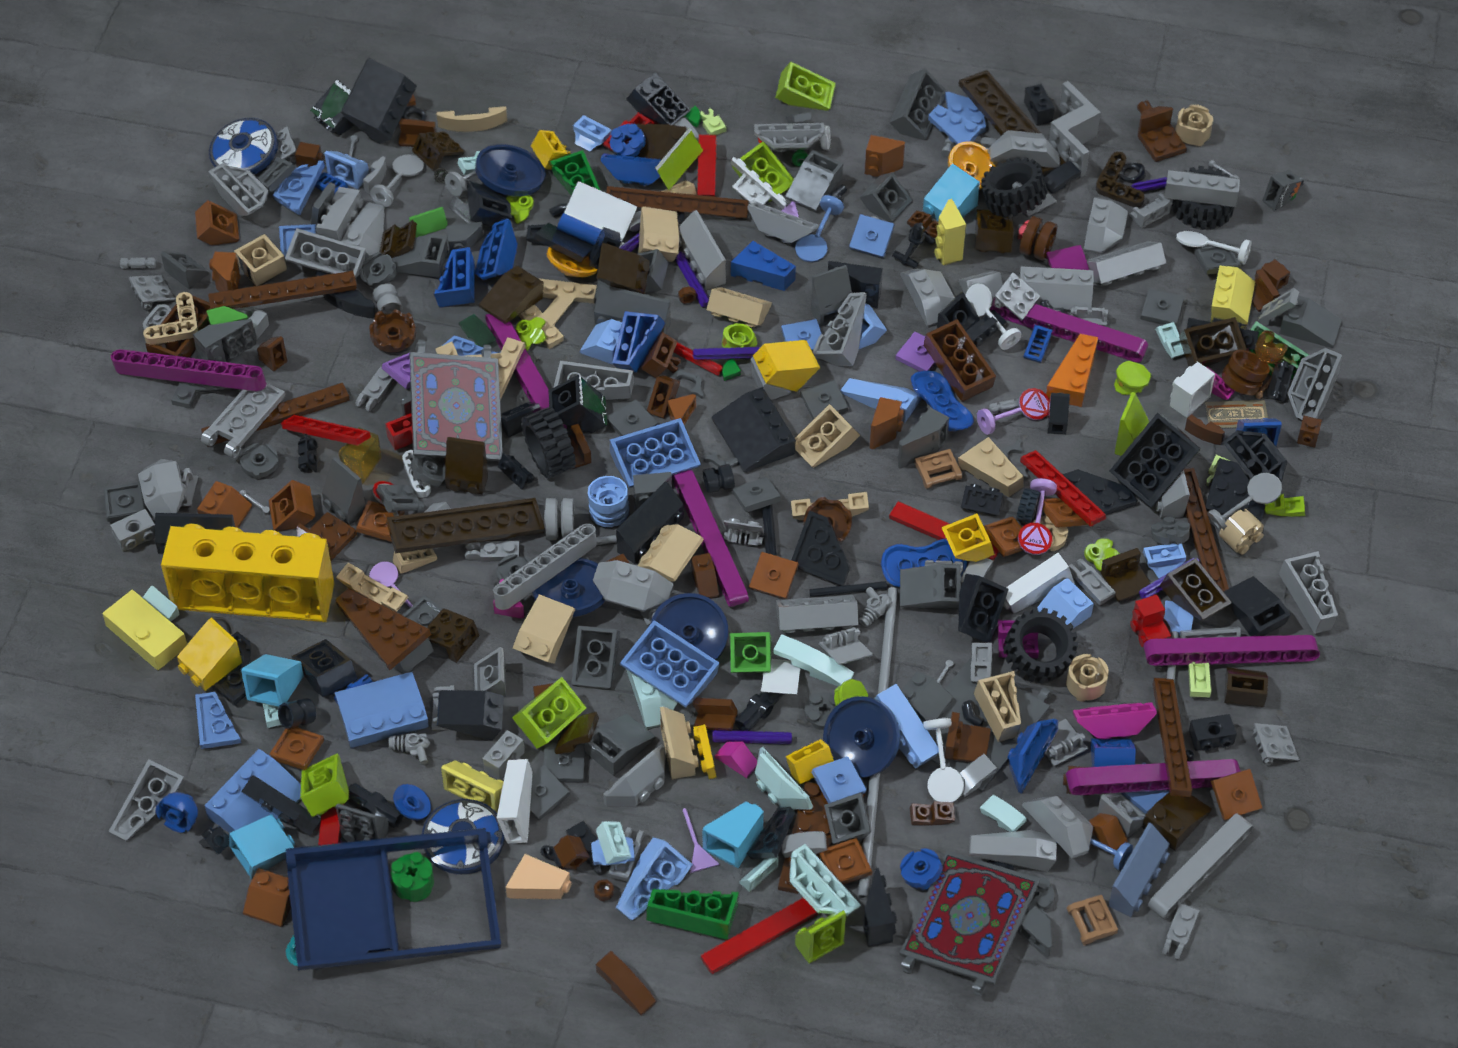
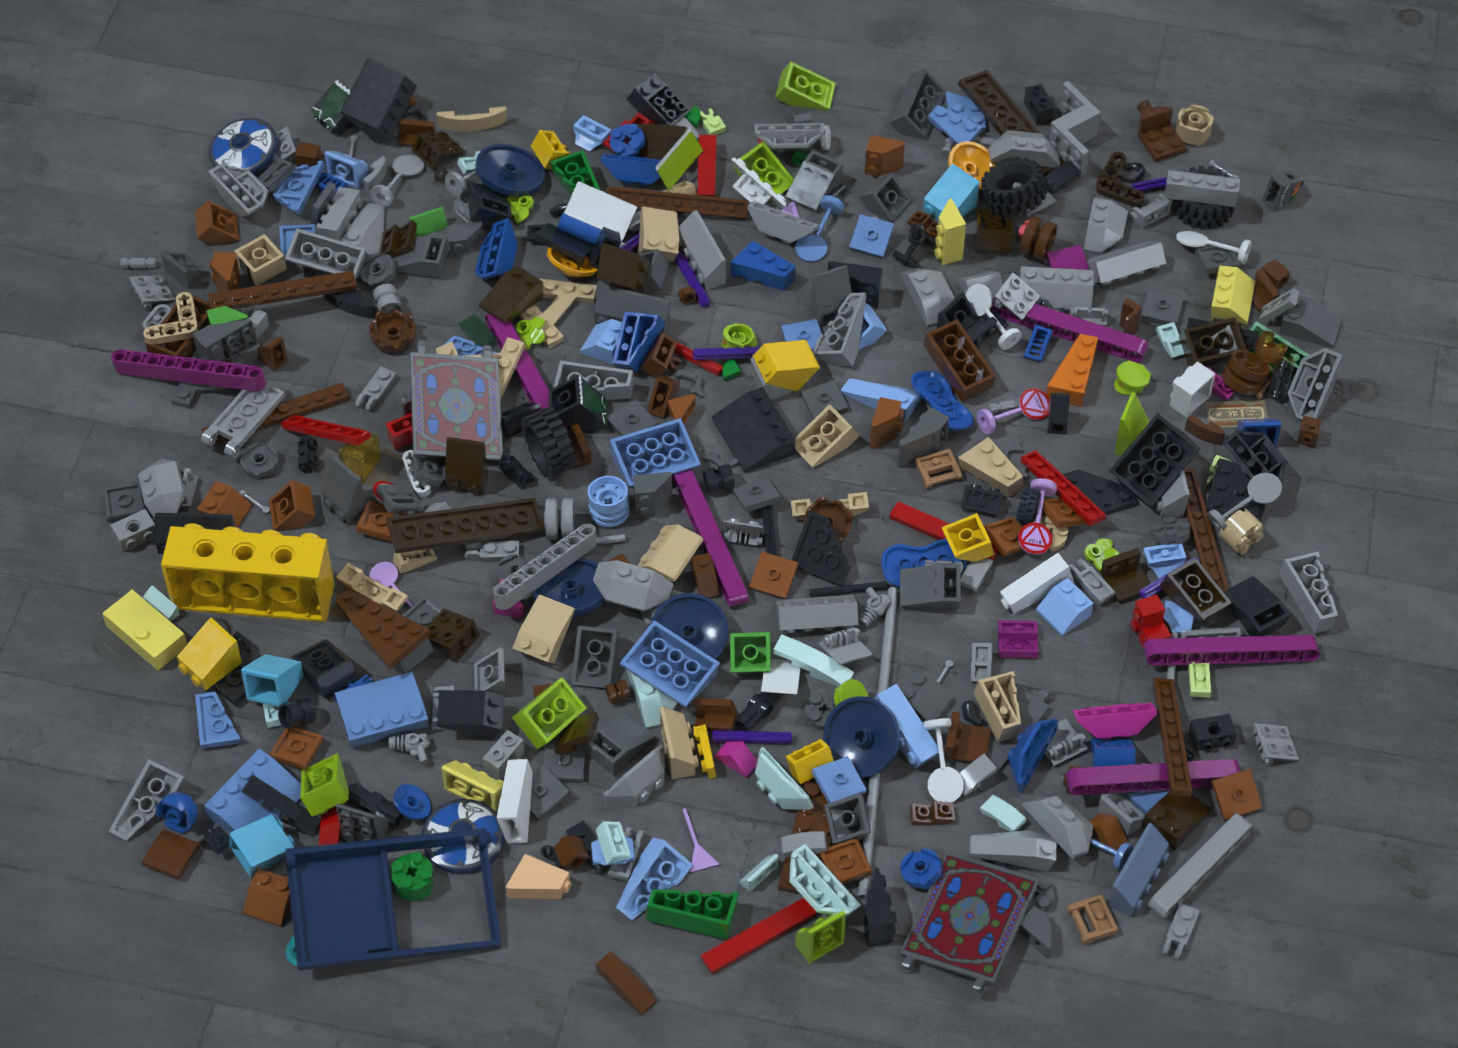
(170, 854): none -> reddish brown slope
(334, 530): reddish brown plate -> none
(399, 370): medium lavender plate -> none
(458, 281): blue wedge -> none
(603, 890): reddish brown tile -> none
(617, 691): none -> reddish brown wheel
(646, 522): black slope -> none
(734, 833): medium azure slope -> none
(738, 306): tan slope -> none
(773, 834): black wing -> none
(915, 354): medium lavender plate -> none
(980, 607): black slope -> none
(1052, 627): black tyre -> none
(1087, 677): tan brick -> none
(1130, 316): none -> reddish brown panel
(1246, 687): dark brown slope -> none
(1286, 506): lime slope -> none

